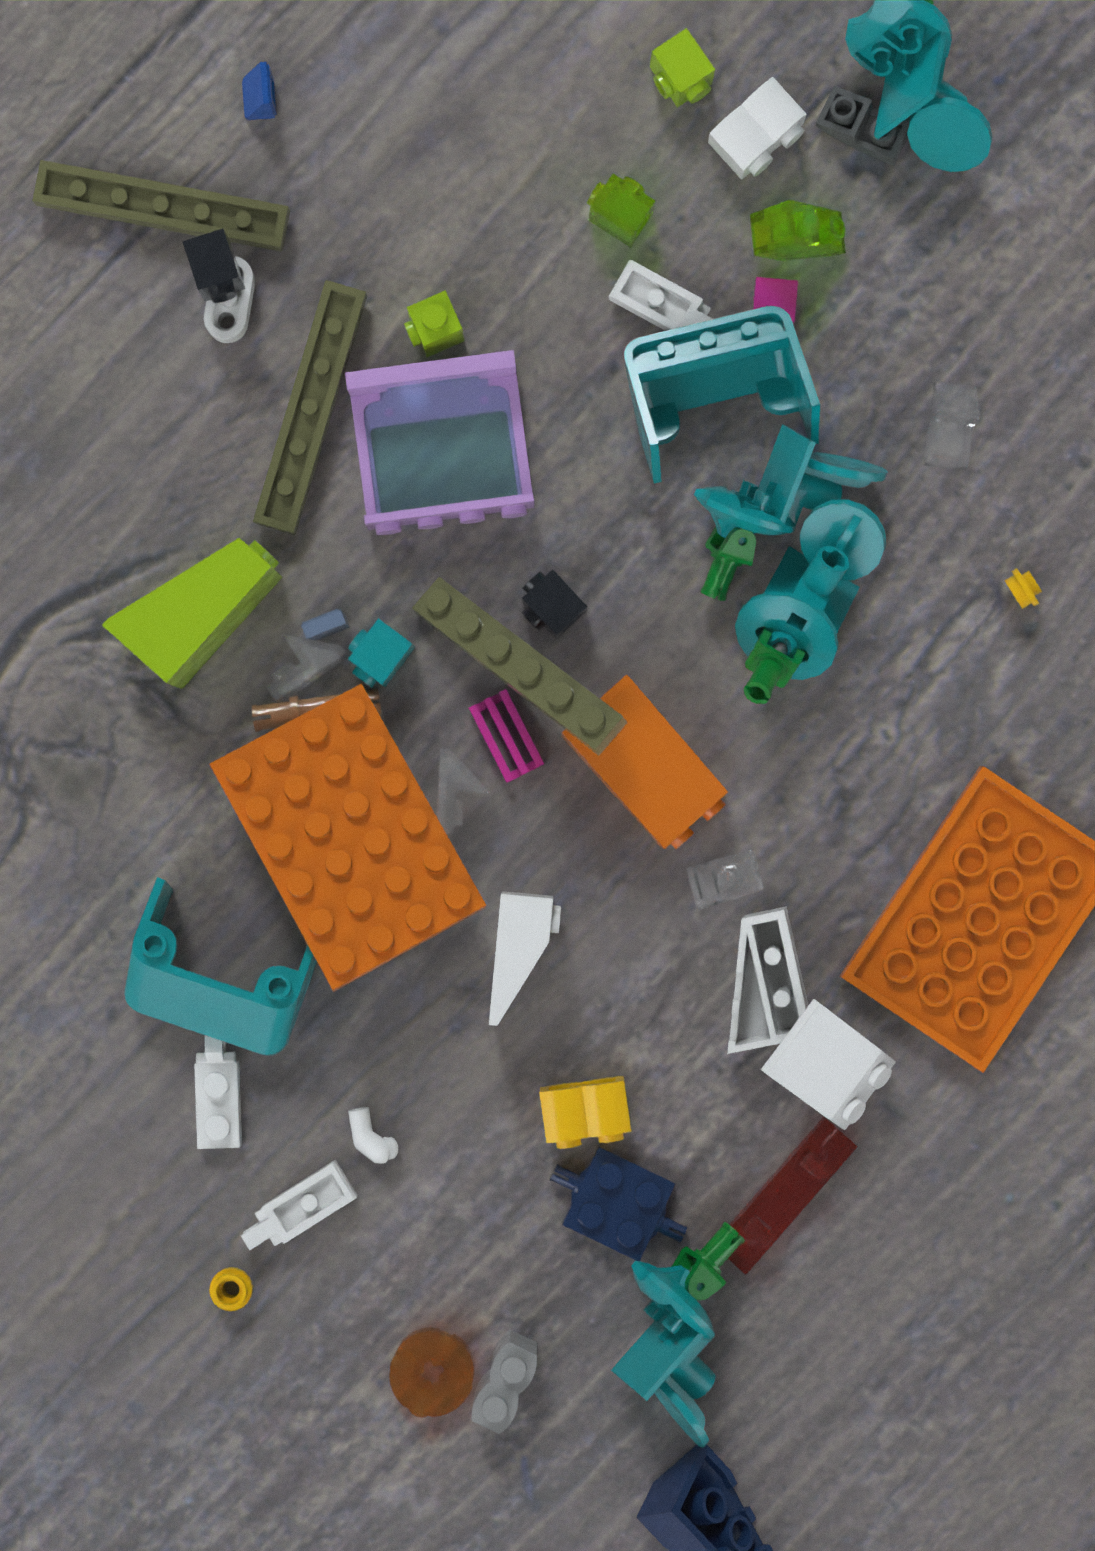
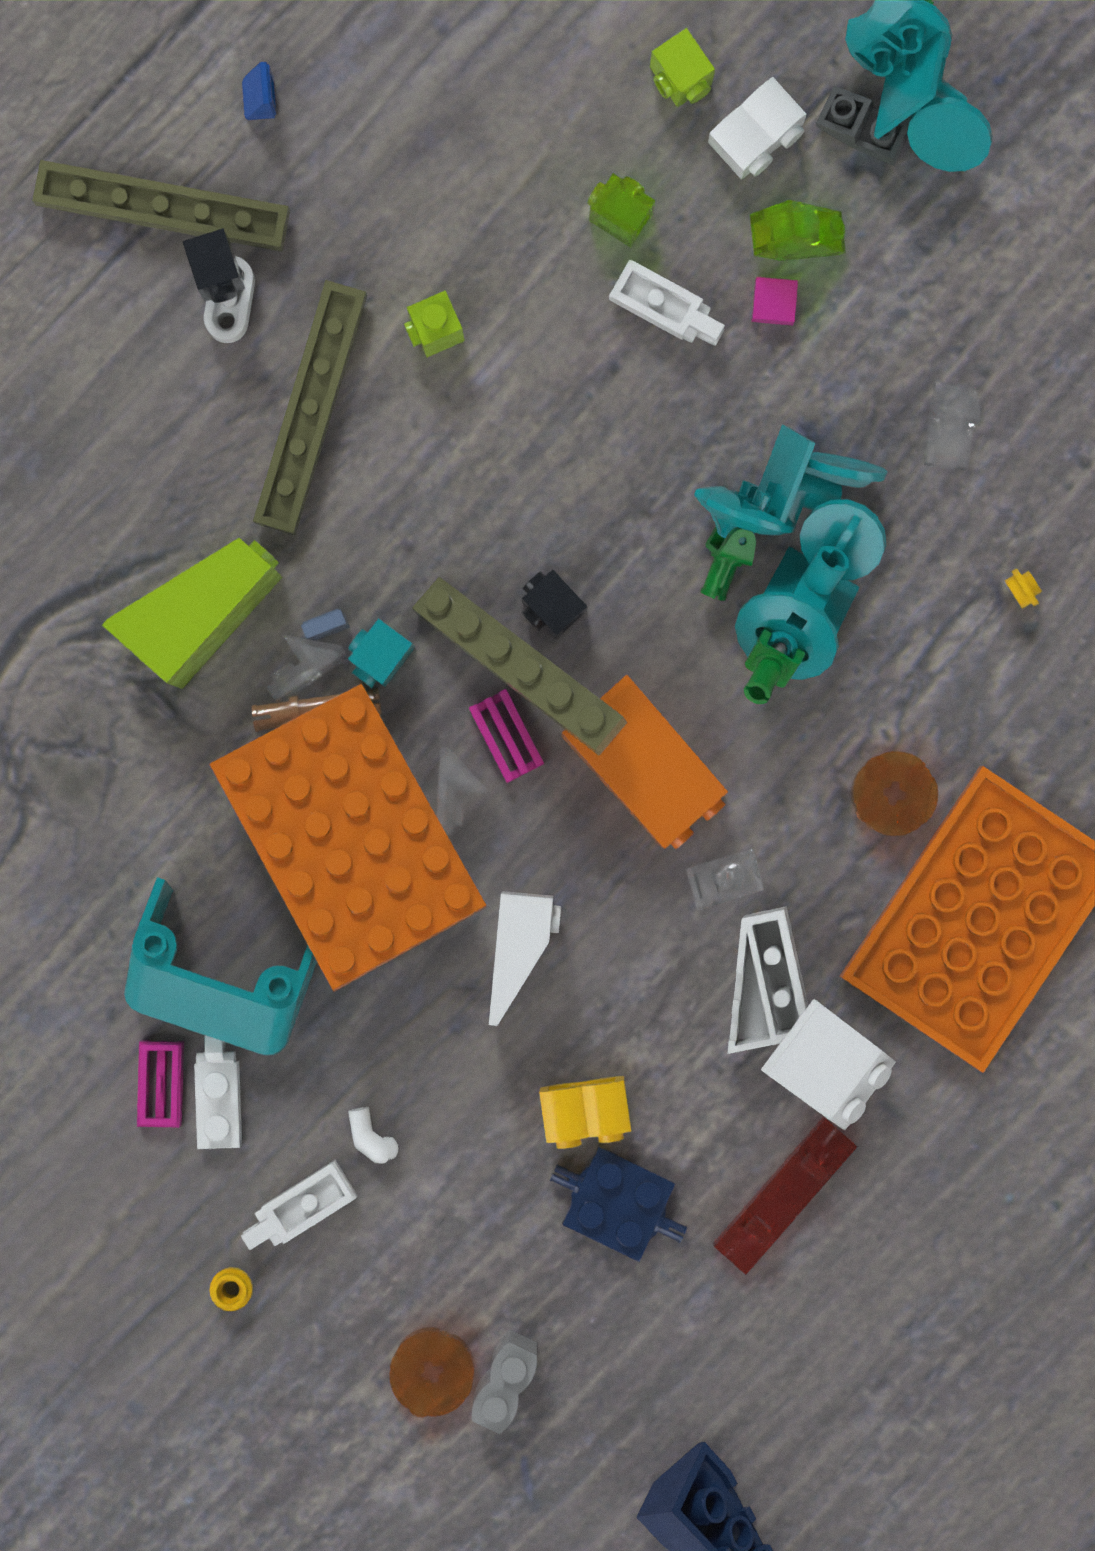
(161, 1047): none -> dark pink tile
(440, 442): clear light blue panel -> none
(667, 1353): teal piece -> none
(714, 364): teal windscreen -> none
(913, 779): none -> clear orange plate

